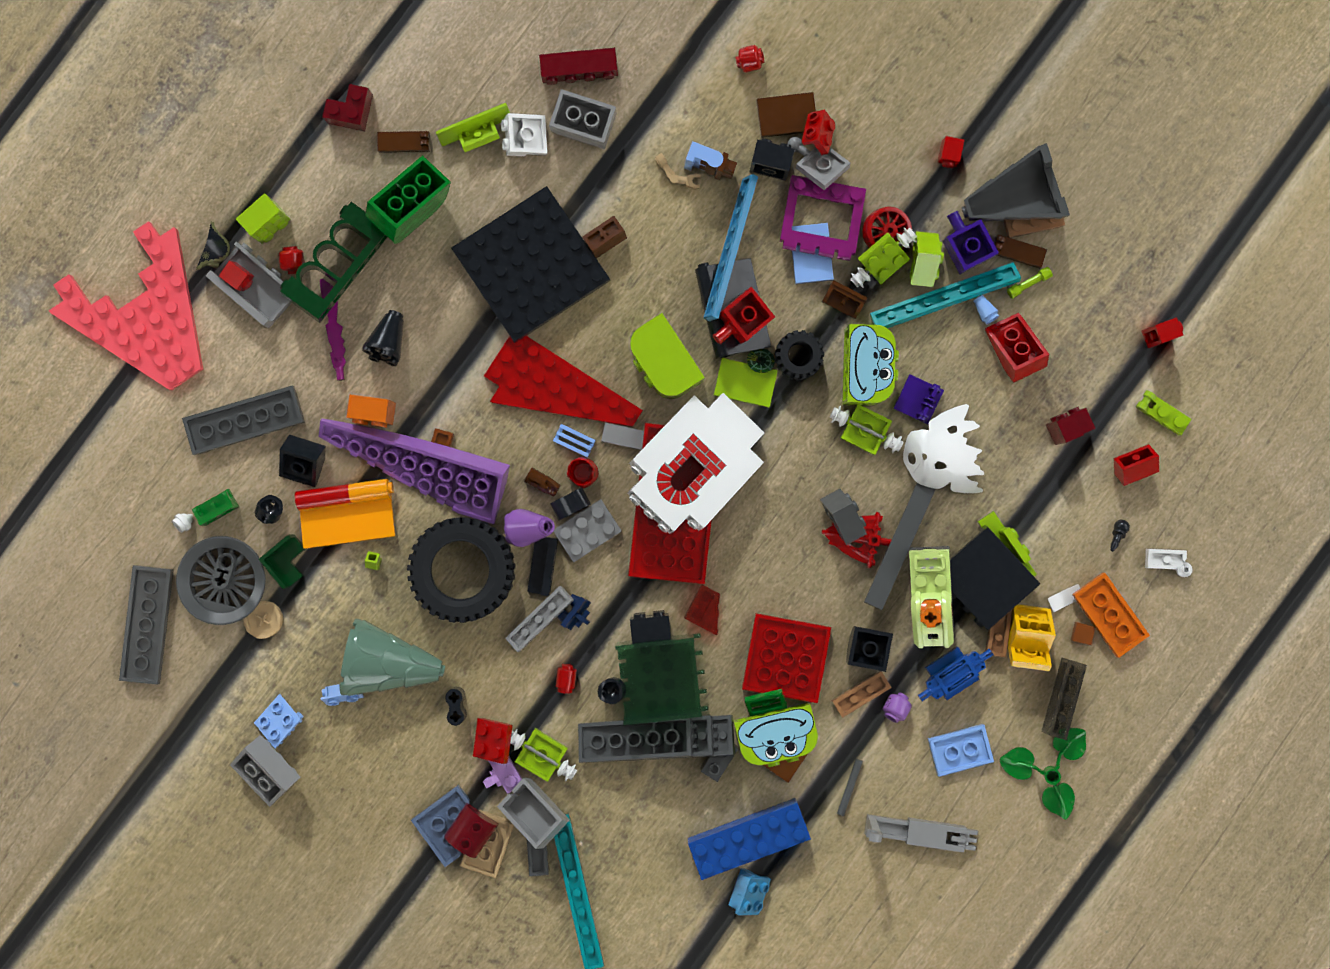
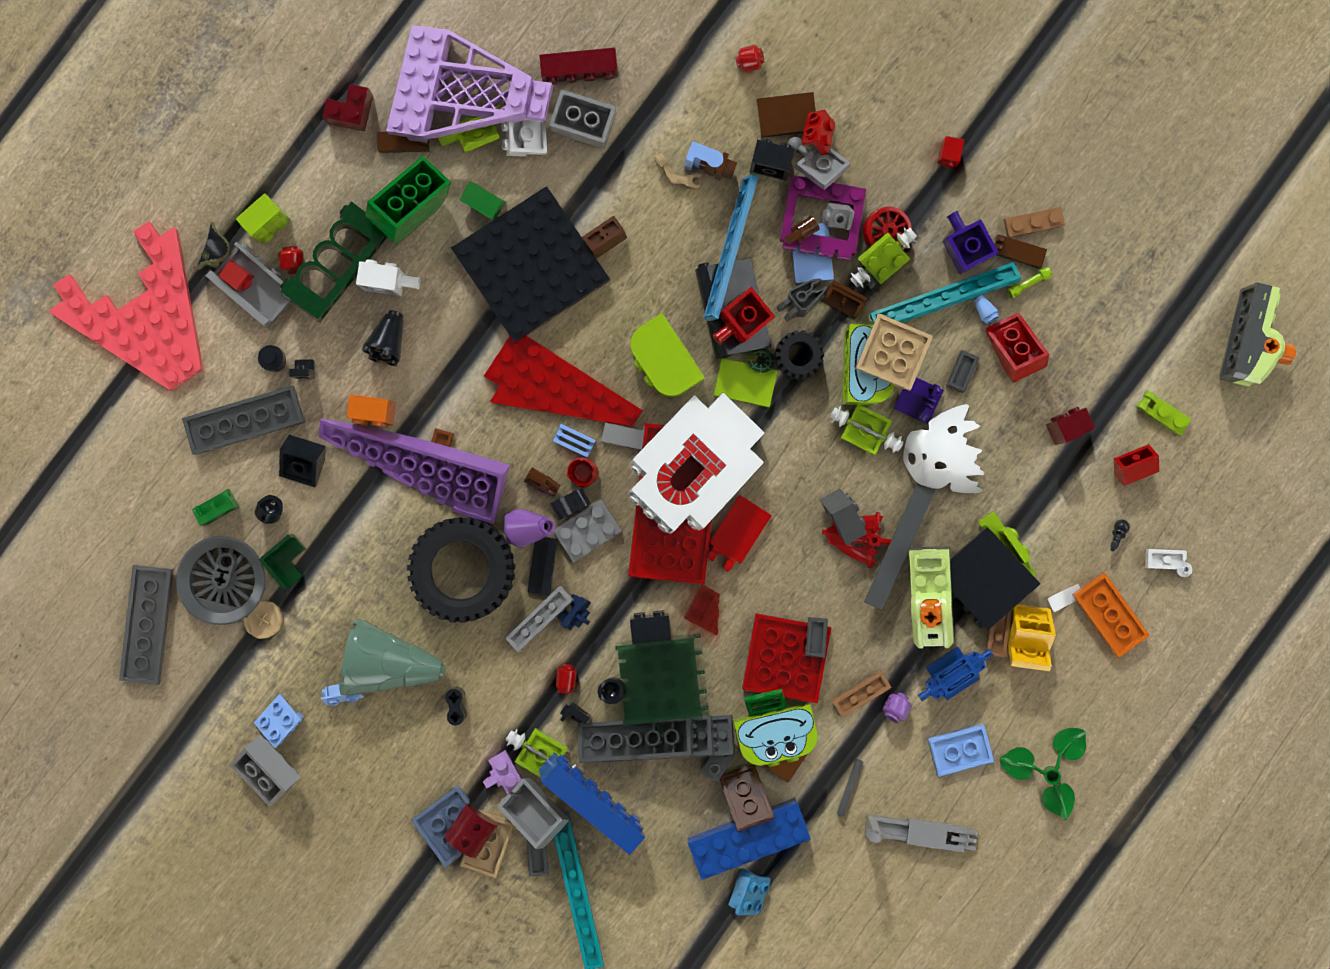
(182, 522): white plate -> none
(272, 358): none -> black piece
(303, 369): none -> black bracket
(334, 333): magenta sword -> none
(346, 513): light orange door -> none
(369, 563): lime piece -> none
(384, 278): none -> white brick
(421, 81): none -> lavender wing
(482, 200): none -> green hinge
(492, 740): red plate -> none
(578, 713): none -> black bracket
(591, 802): none -> blue brick
(738, 532): none -> red tile
(746, 797): none -> reddish brown tile
(802, 230): none -> reddish brown hinge
(802, 299): none -> dark grey hinge
(816, 637): none -> dark grey tile
(842, 212): none -> light grey brick
(869, 648): black brick -> none
(894, 352): none -> tan plate
(926, 259): lime brick -> none
(962, 371): none -> dark grey tile
(1019, 192): dark grey cone -> none
(1064, 698): clear smoke brick -> none
(1083, 633): dark orange tile -> none
(1163, 332): red brick -> none
(1252, 344): none -> dark grey piece

